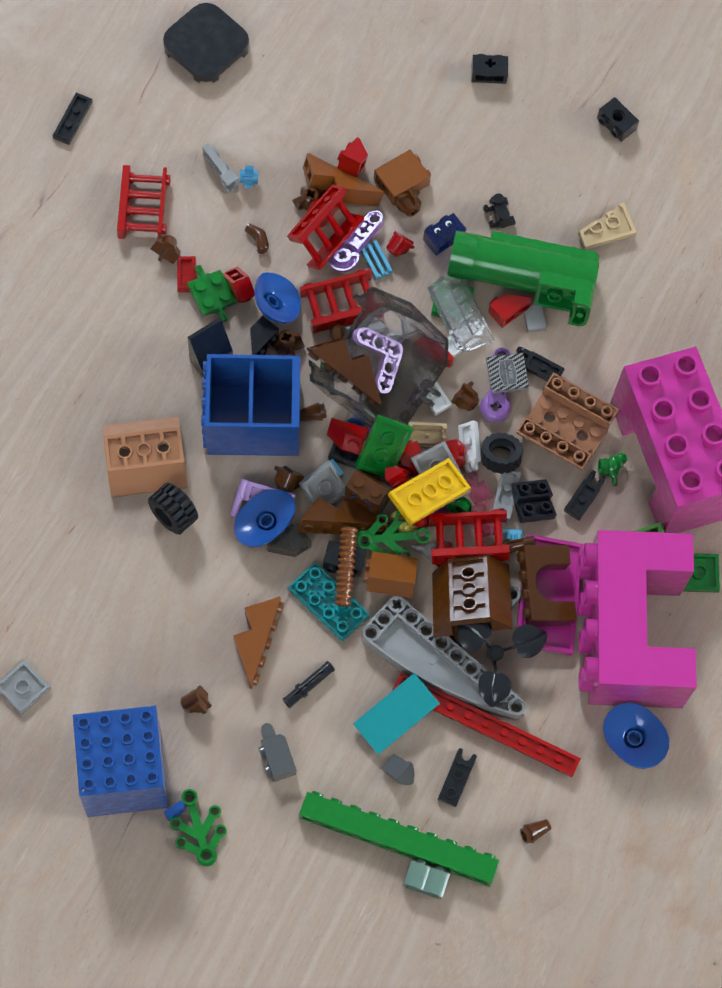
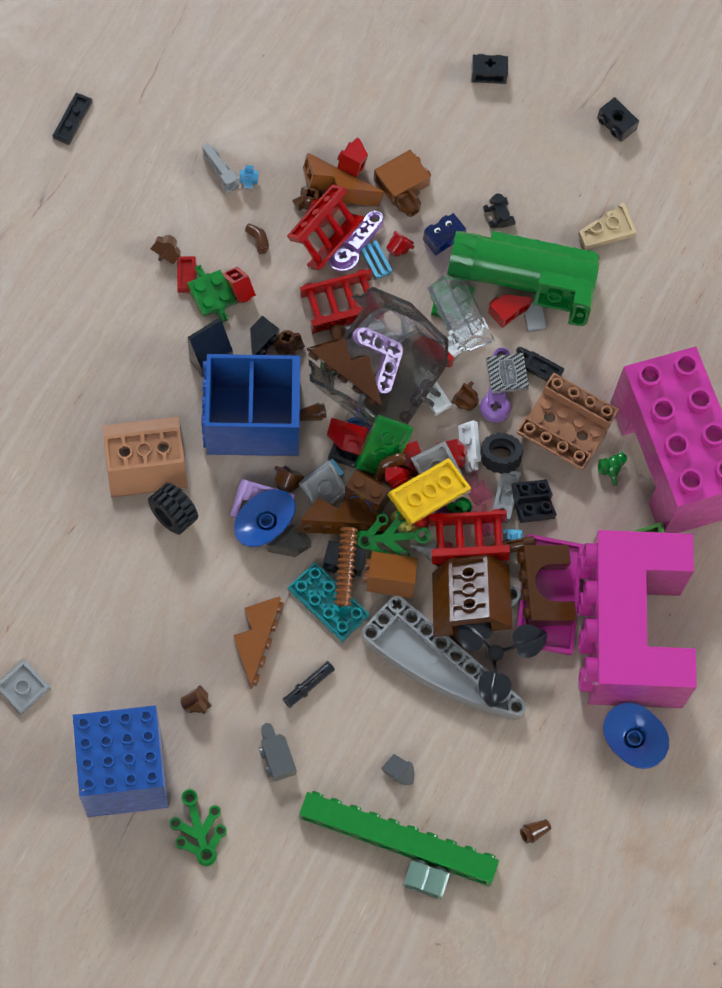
(127, 194): red fence -> none
(175, 810): blue tile -> none
(206, 42): black tile -> none
(277, 298): blue hat -> none
(394, 460): none -> reddish brown arm
(396, 713): teal tile -> none
(428, 433): tan hinge -> none
(456, 779): black plate -> none
(501, 731): red plate -> none
(584, 496): black hinge -> none
(705, 574): green tile -> none

